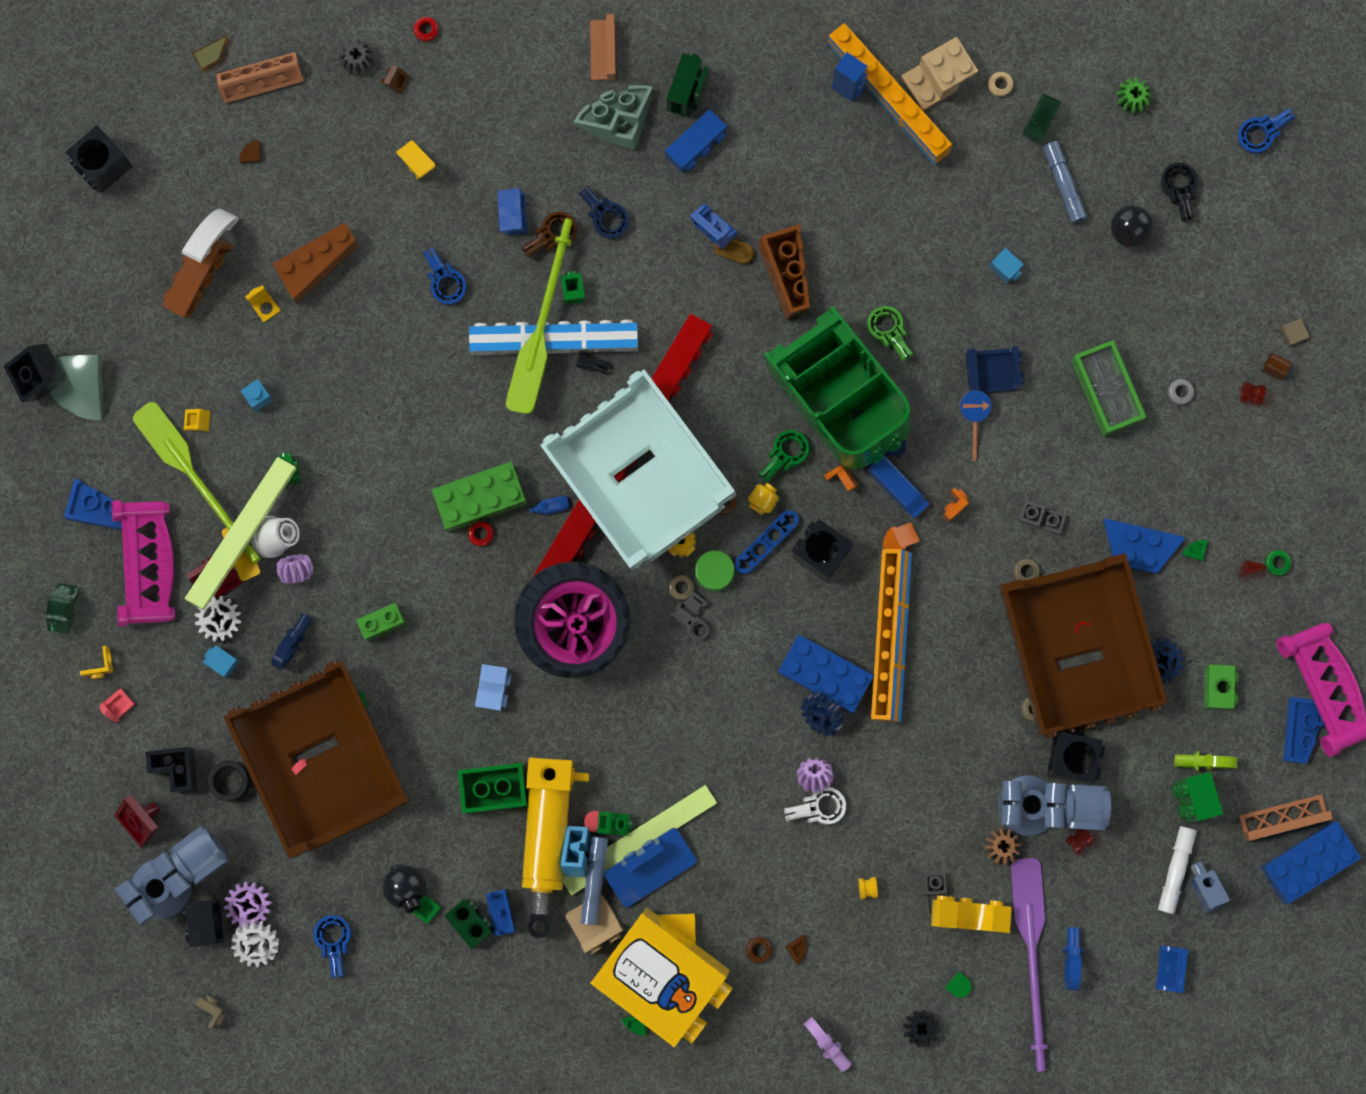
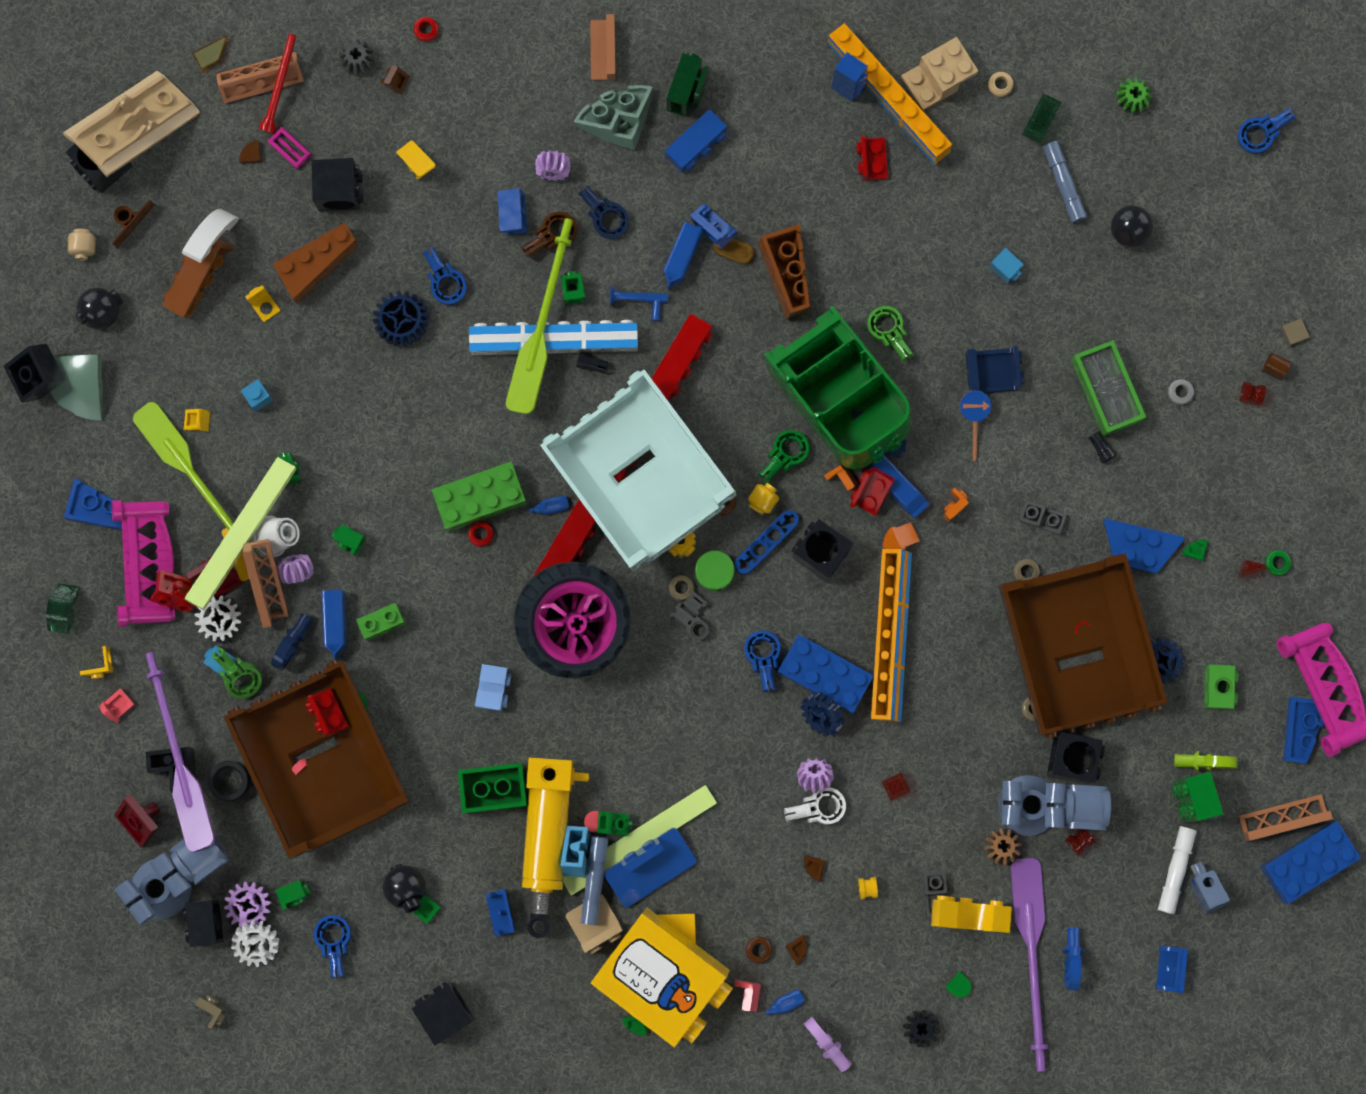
(81, 244): none -> tan head
(98, 308): none -> black brick
(131, 223): none -> reddish brown piece
(132, 123): none -> tan hinge
(172, 590): none -> red bracket
(186, 789): none -> medium lavender piece
(234, 671): none -> bright green pin
(257, 584): none -> nougat fence
(268, 123): none -> red piece
(293, 893): none -> green brick
(301, 160): none -> dark pink tile
(326, 713): none -> red bracket
(334, 621): none -> blue piece
(336, 184): none -> black brick
(348, 539): none -> green brick
(403, 302): none -> dark blue gear
(442, 1012): none -> black brick
(464, 927): dark green brick -> none
(552, 165): none -> lavender gear
(656, 298): none -> blue piece
(682, 254): none -> blue piece
(751, 994): none -> coral tile
(765, 671): none -> blue pin
(786, 1003): none -> blue piece
(814, 867): none -> reddish brown tile
(872, 490): none -> red bracket
(873, 158): none -> red bracket
(896, 786): none -> clear red slope
(1102, 448): none -> black pin
(1180, 194): black pin -> none

